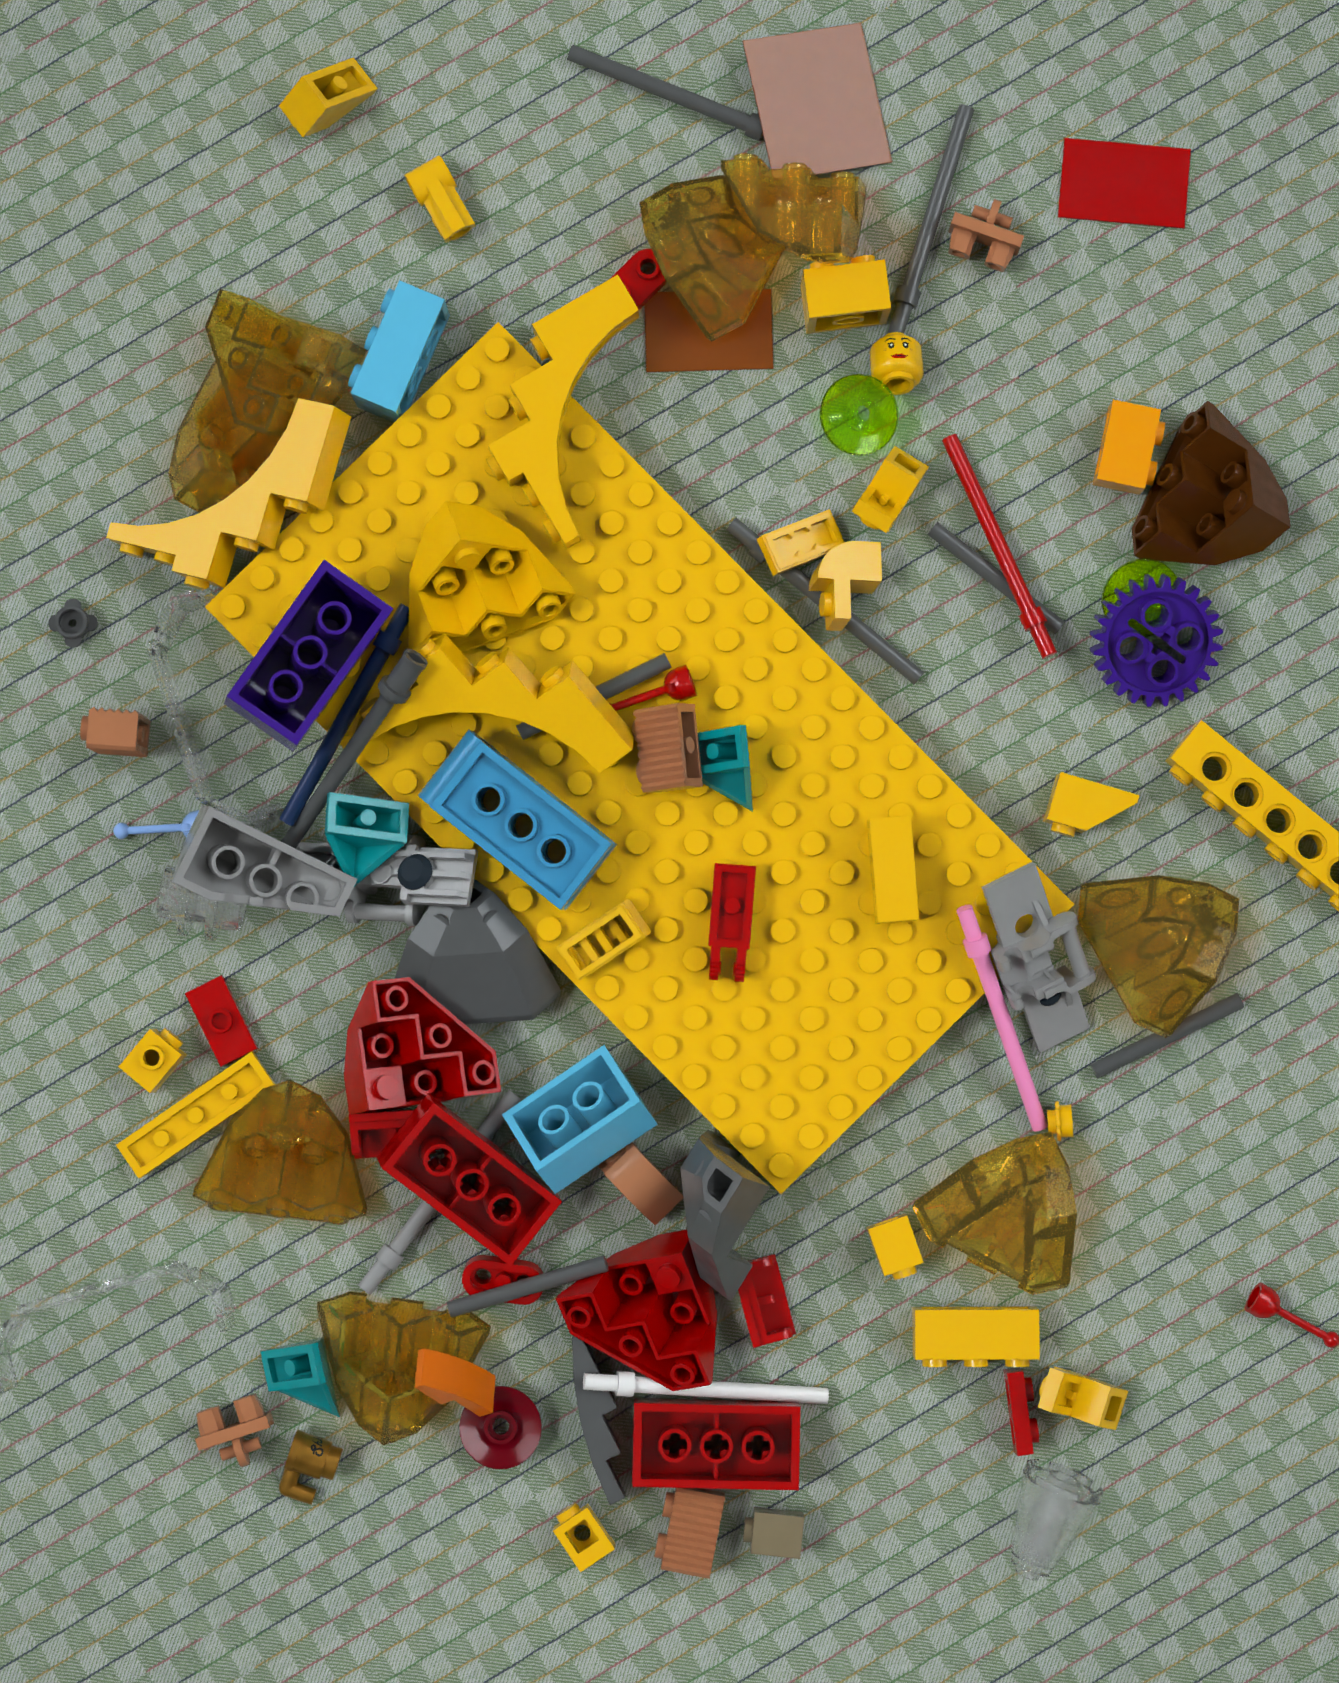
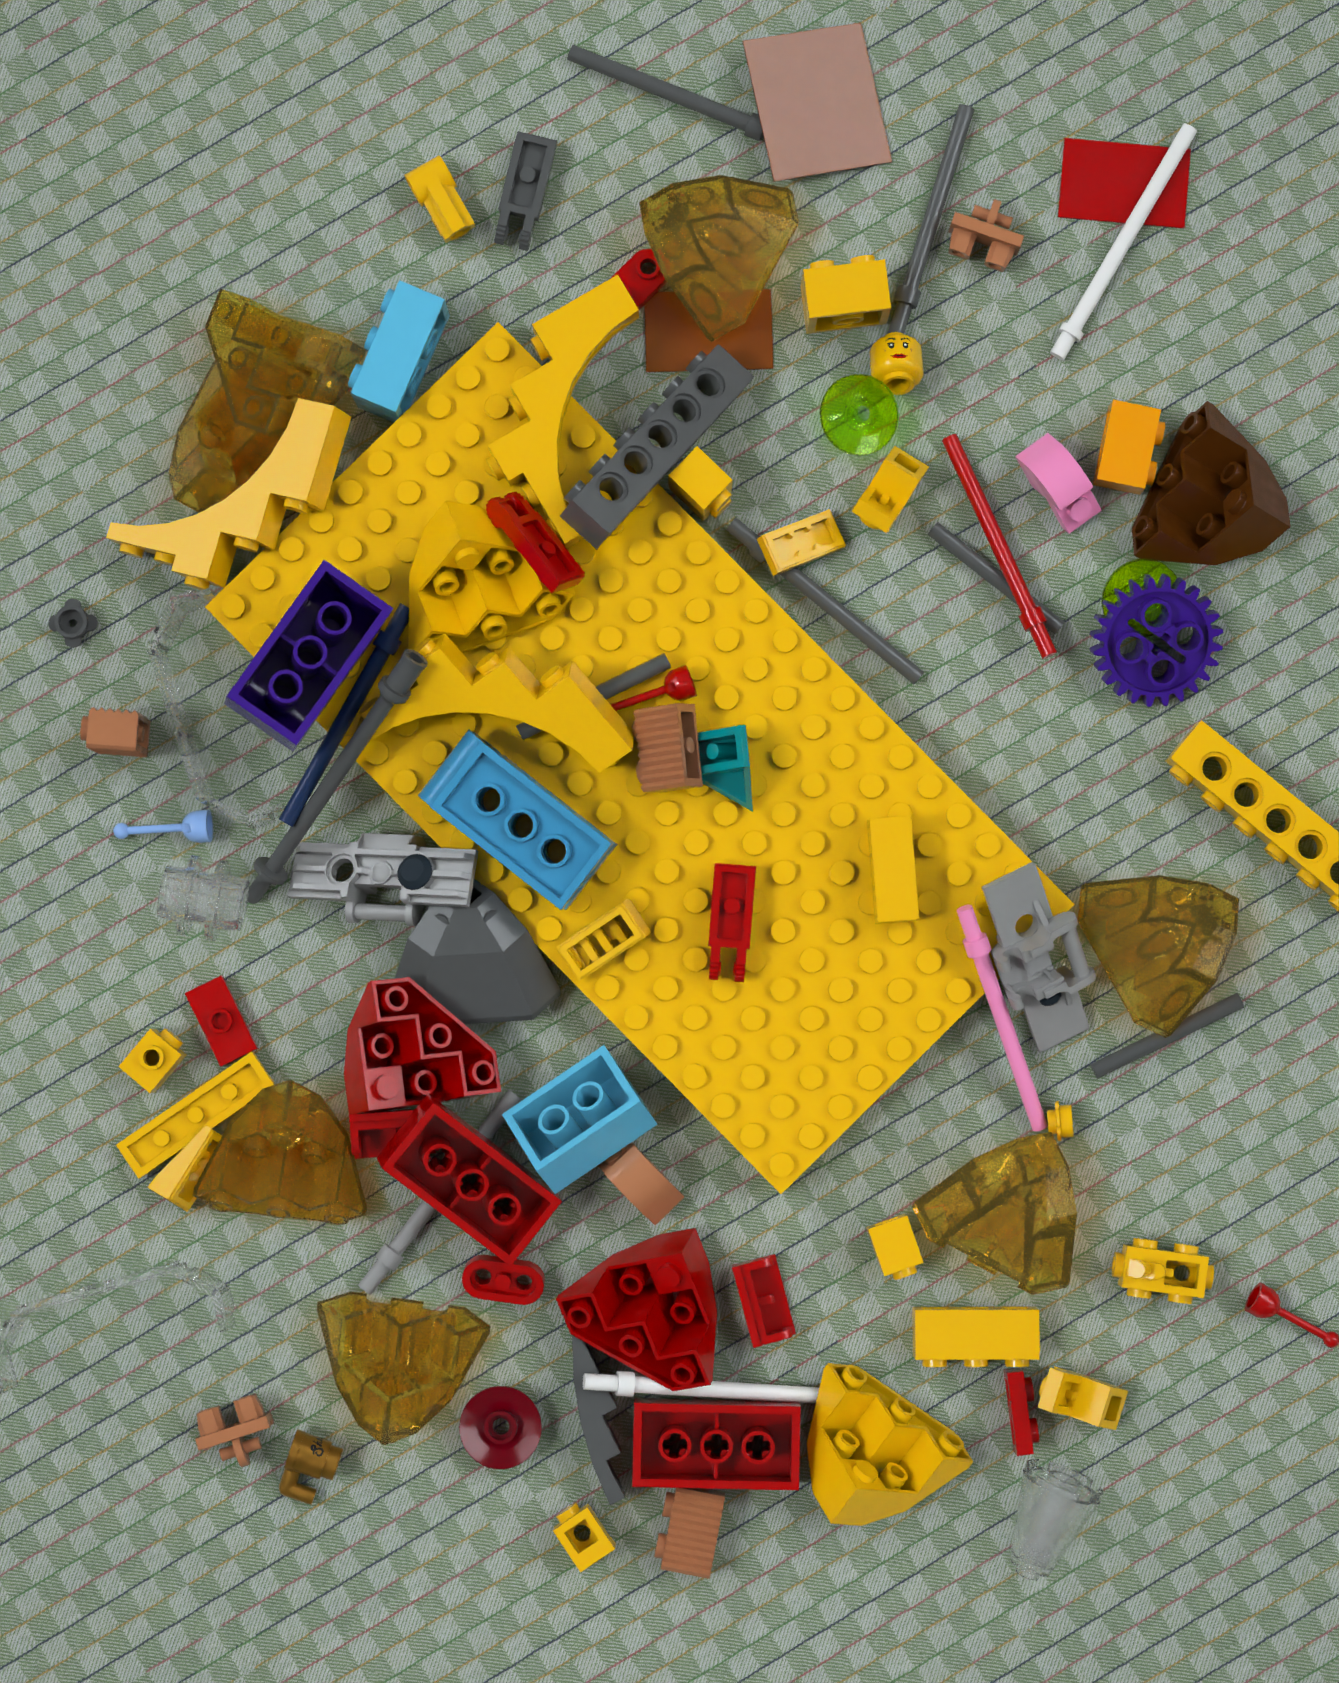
(182, 1173): none -> yellow slope
(245, 866): light grey wedge -> none
(301, 1373): teal slope -> none
(326, 96): yellow slope -> none
(364, 831): teal slope -> none
(453, 1378): orange slope -> none
(525, 185): none -> dark grey hinge
(527, 1286): dark grey bar -> none
(535, 541): none -> red hinge
(598, 517): none -> dark grey brick
(701, 485): none -> yellow brick
(718, 1205): dark grey brick -> none
(774, 1532): dark tan brick -> none
(798, 210): clear yellow brick -> none
(842, 571): yellow brick -> none
(875, 1449): none -> yellow brick
(1060, 480): none -> bright pink brick
(1072, 329): none -> white bar
(1082, 804): yellow slope -> none
(1149, 1269): none -> yellow brick

